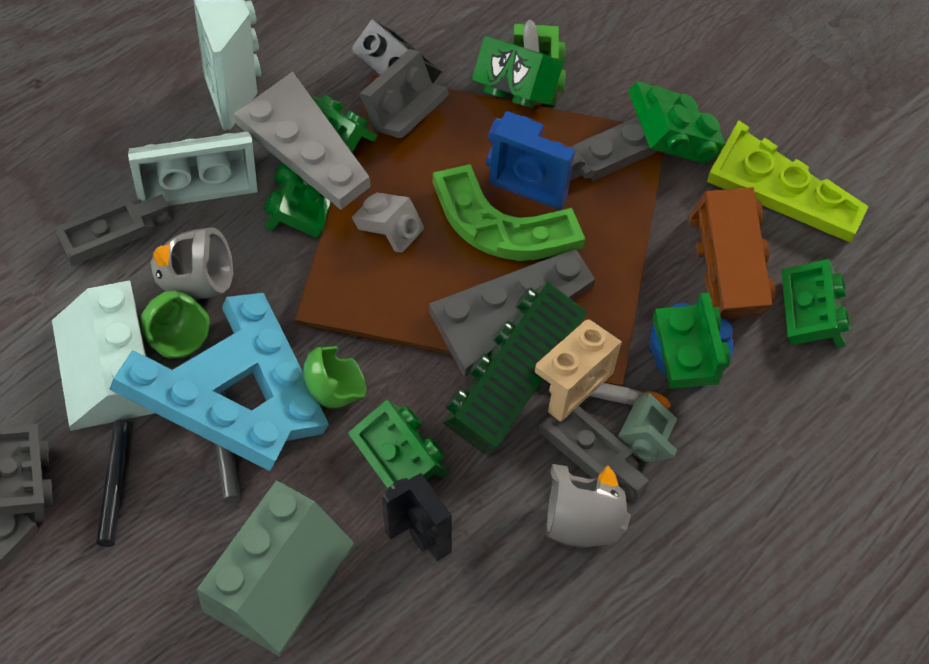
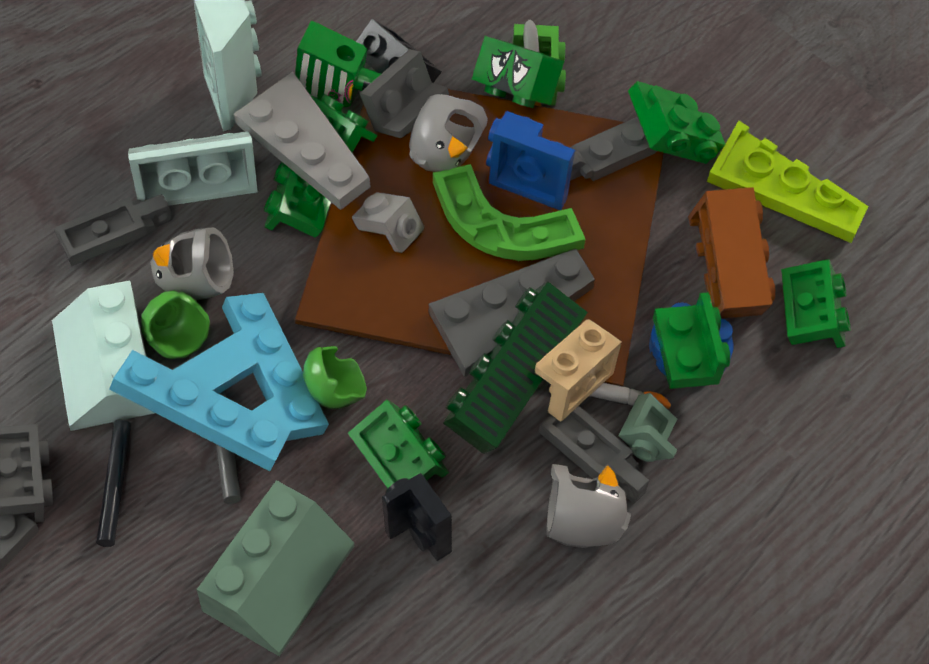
(332, 64): none -> green torso
(439, 143): none -> light grey piece

